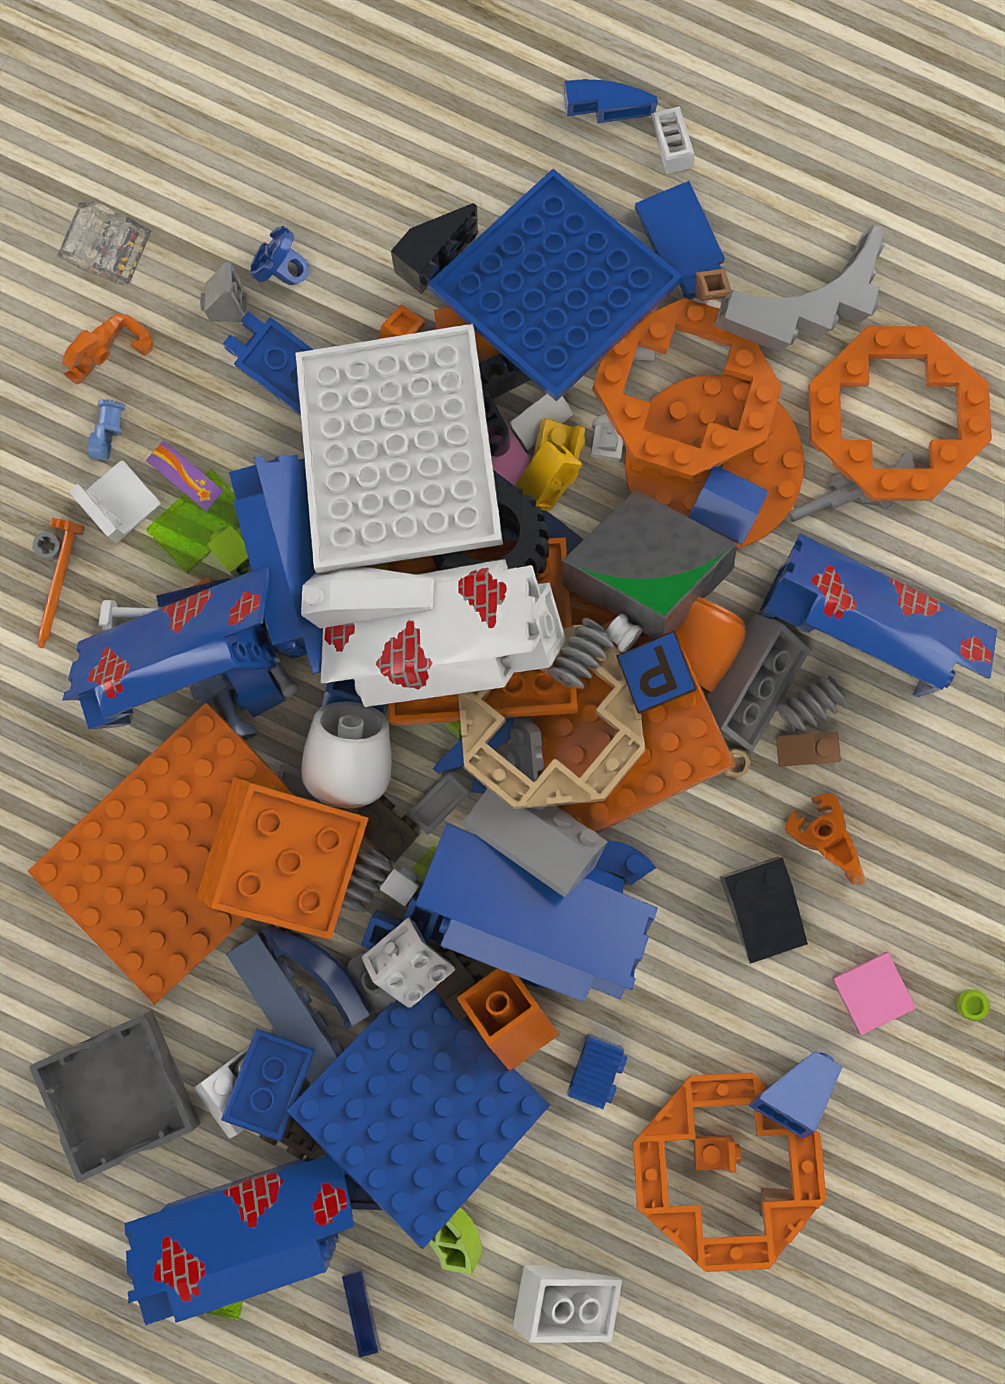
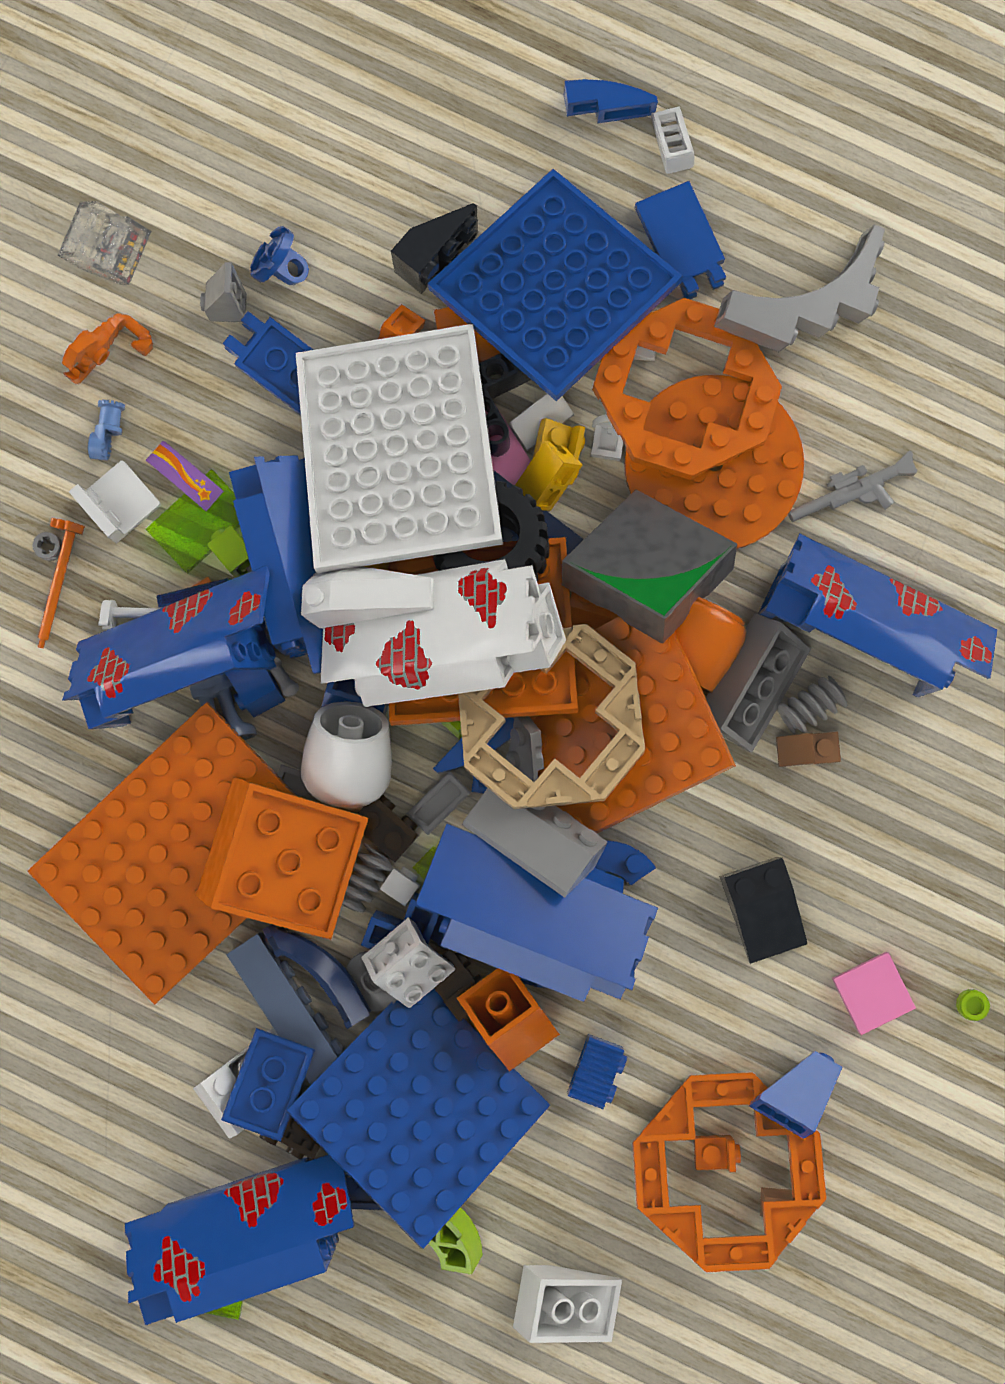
(115, 1096): flat silver tile -> none
(361, 1314): clear blue piece -> none
(580, 654): light grey piece -> none
(623, 633): white wheel -> none
(656, 672): blue piece -> none
(711, 284): medium nougat slope -> none
(728, 504): blue slope -> none
(742, 764): tan tile -> none
(828, 837): orange animal -> none
(942, 369): orange plate -> none

